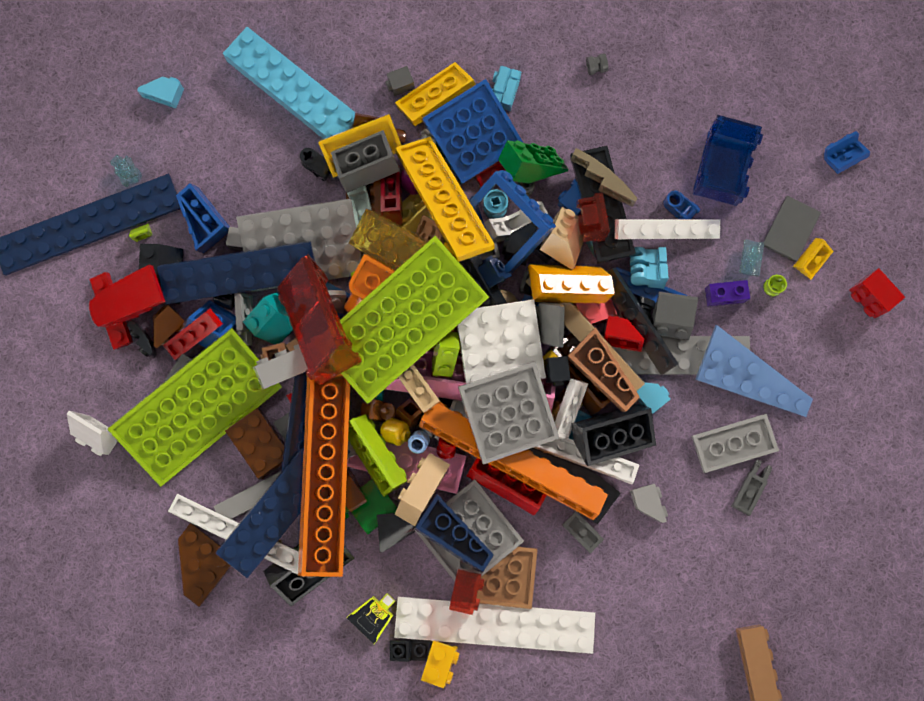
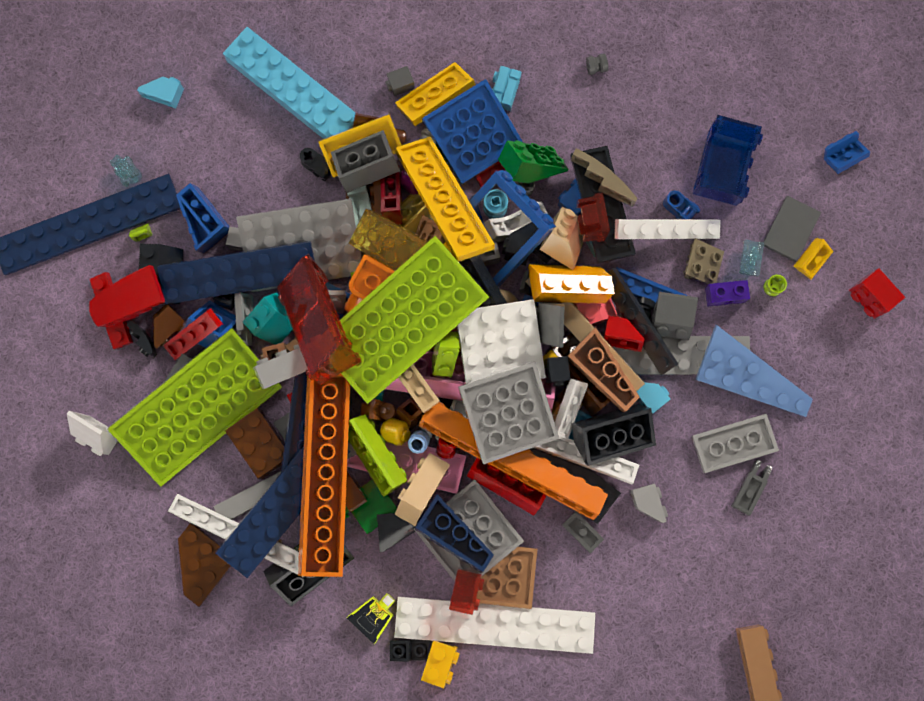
(493, 271): dark blue brick -> none
(649, 267): medium azure legs -> none
(703, 262): none -> dark tan hinge

